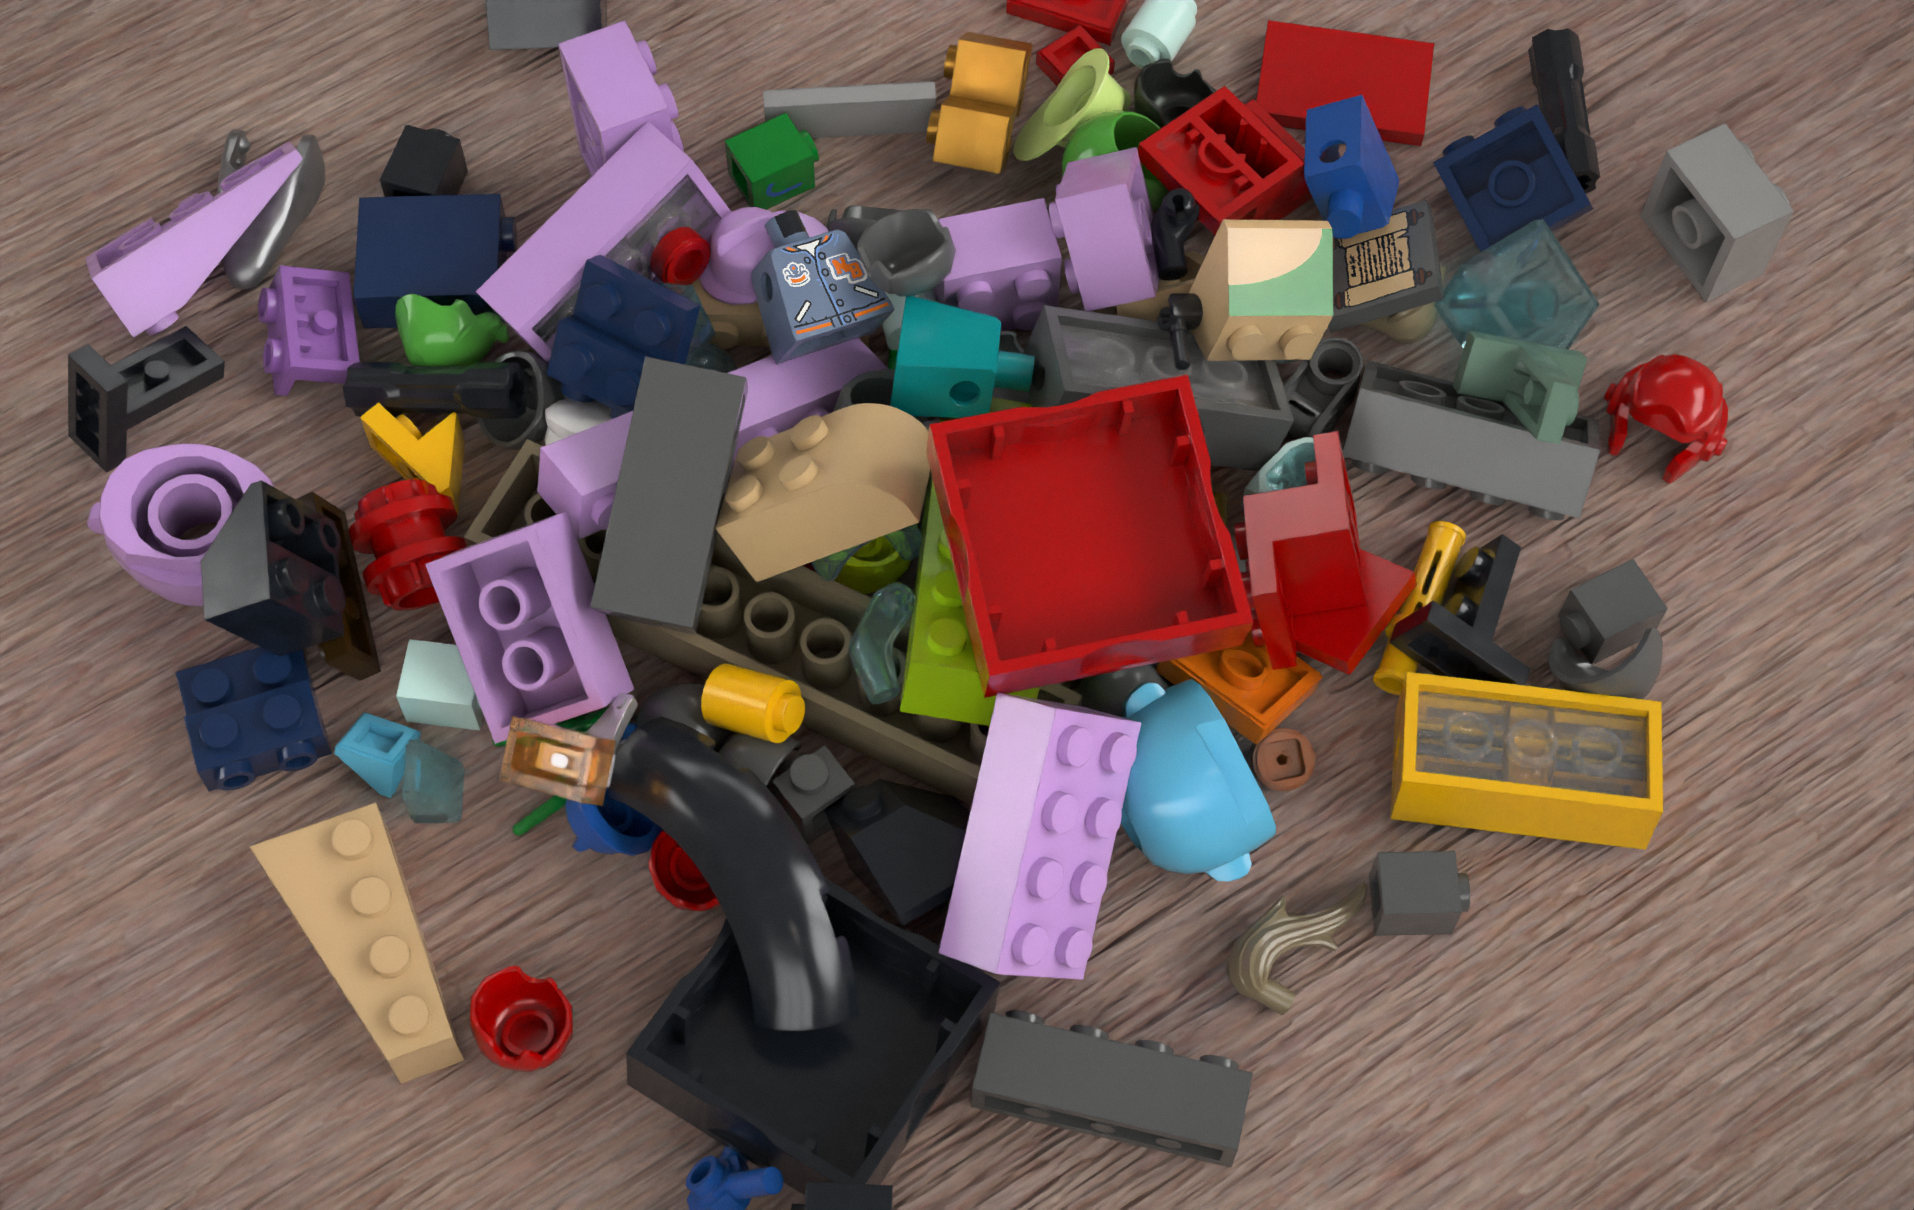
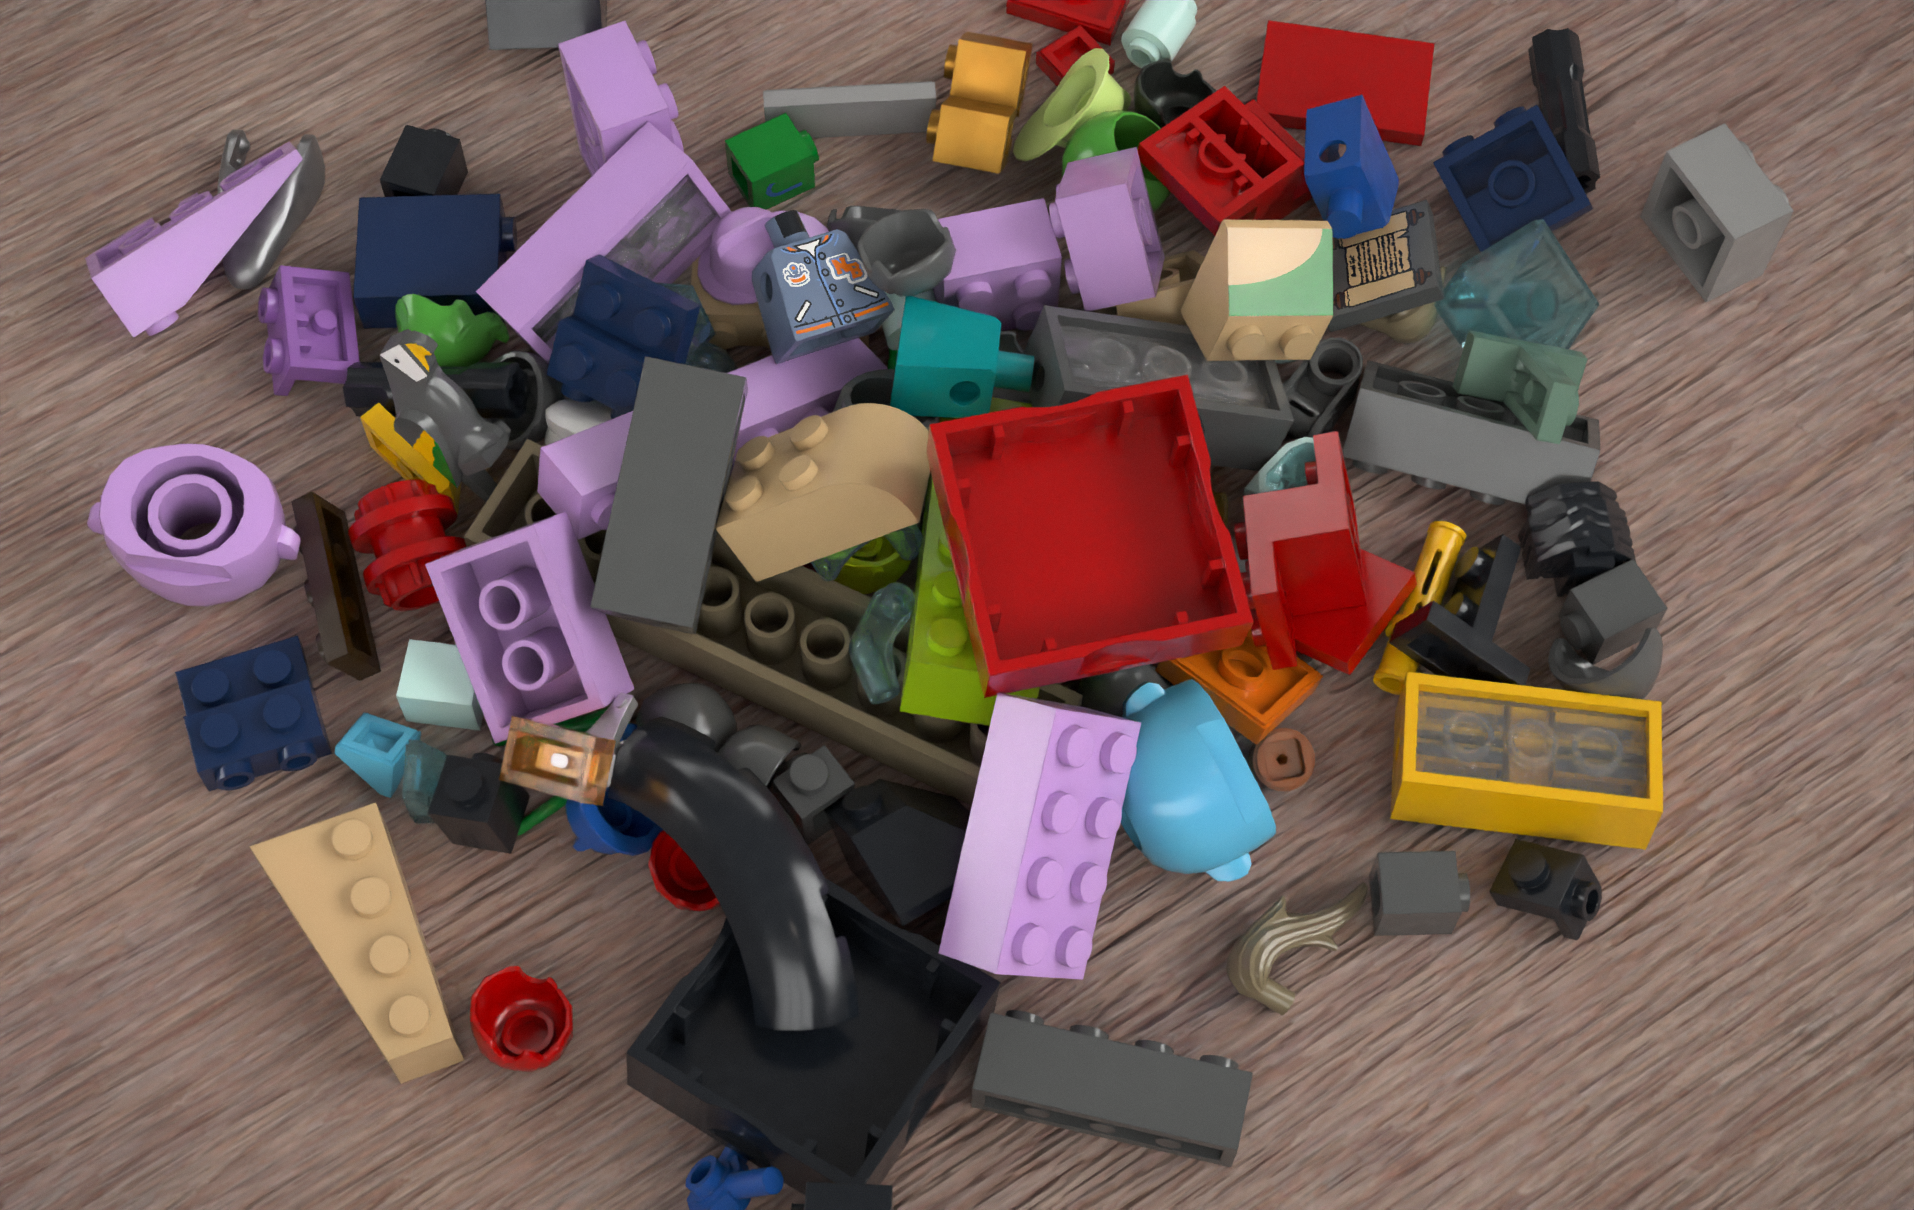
(118, 396): black bracket -> none
(275, 573): black slope -> none
(439, 415): none -> dark grey animal
(477, 806): none -> black brick
(680, 257): red tile -> none
(752, 703): yellow brick -> none
(1170, 231): black arm -> none
(1182, 315): black hand -> none
(1549, 885): none -> black bracket
(1574, 534): none -> black hair
(1676, 400): red helmet -> none

